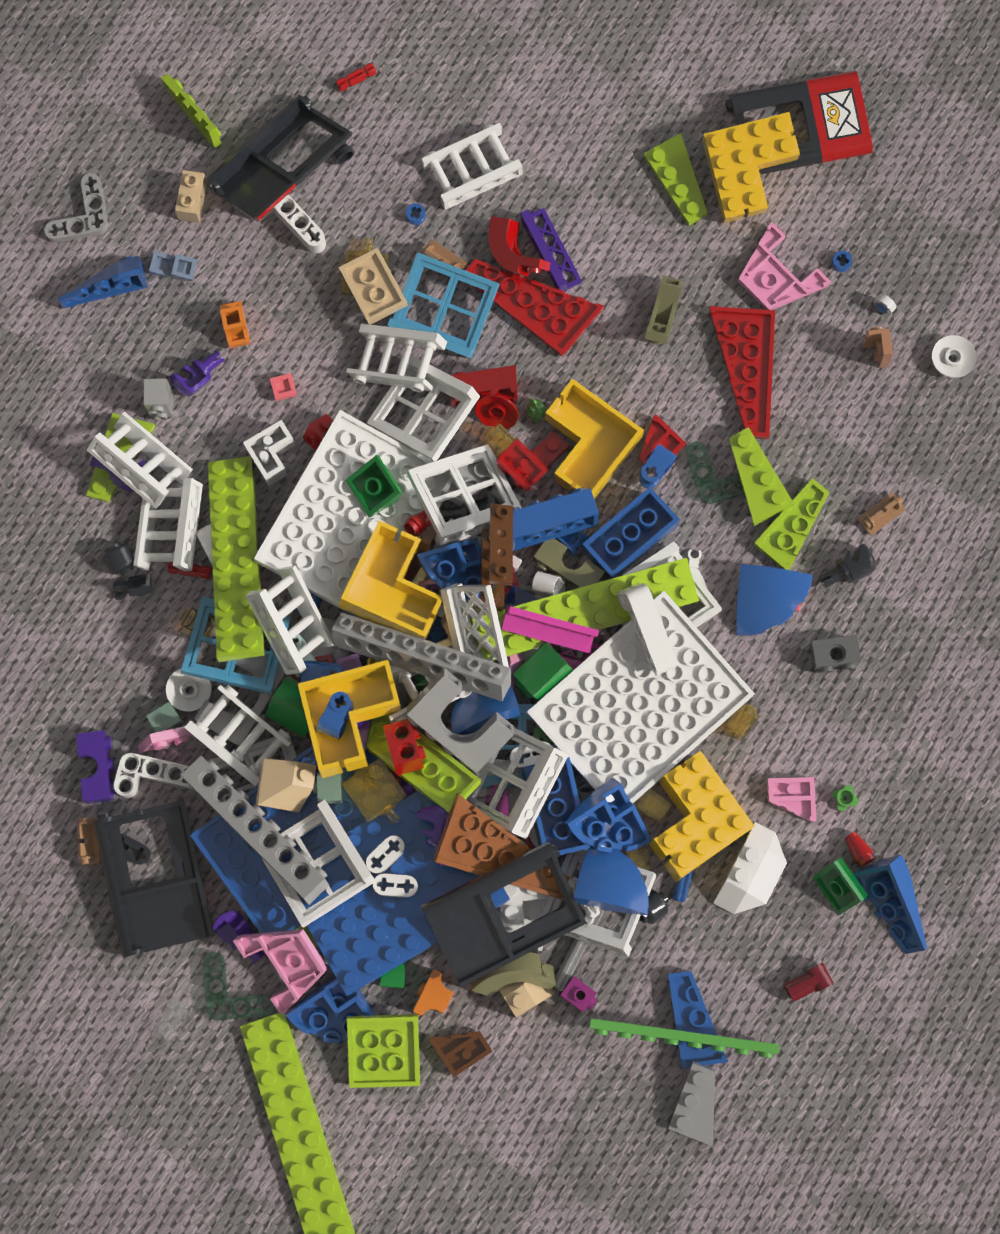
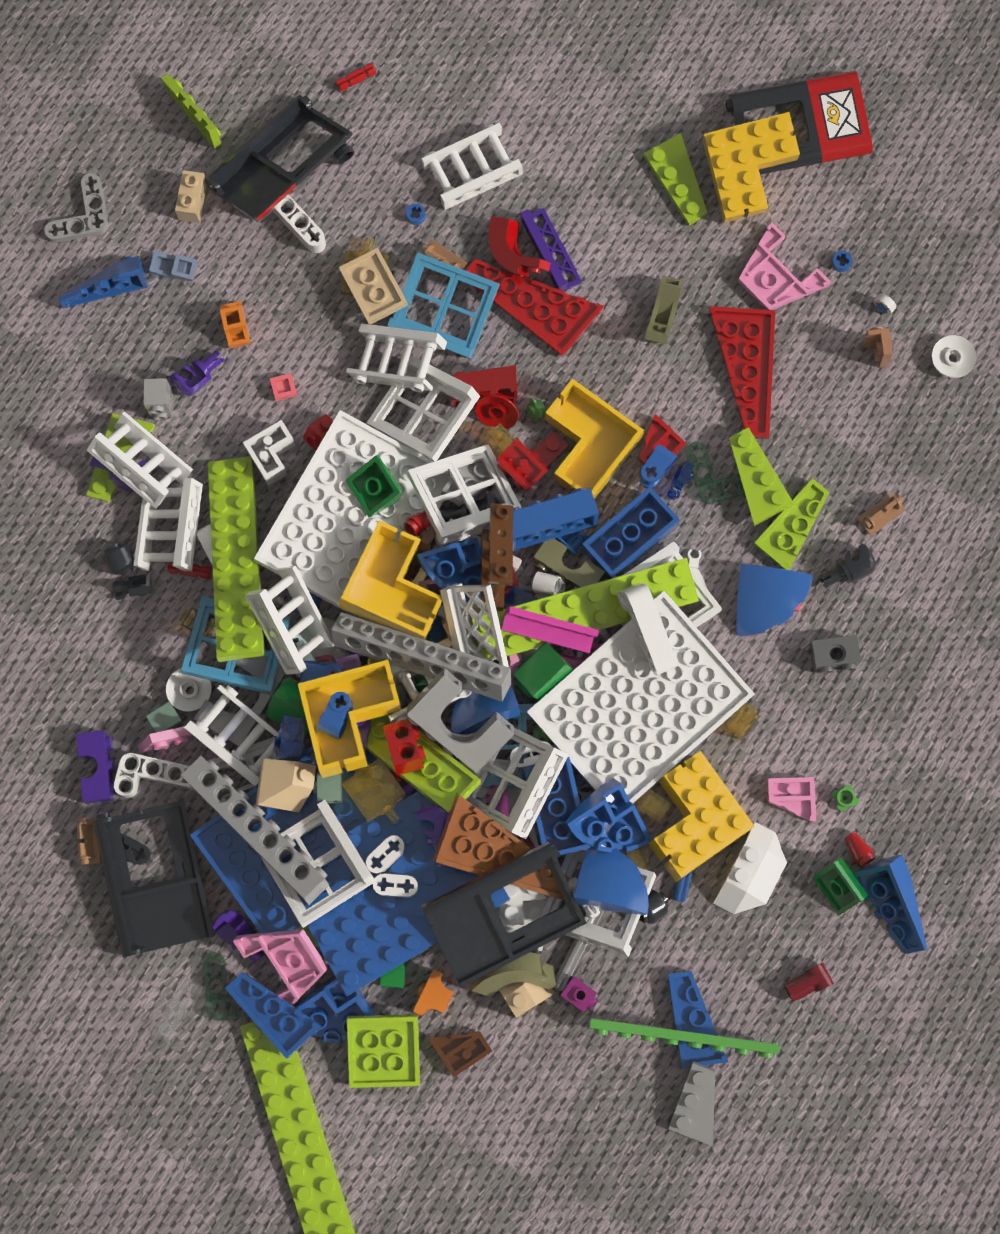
(277, 1018): none -> blue wing
(289, 743): none -> clear blue brick
(682, 477): none -> clear blue plate

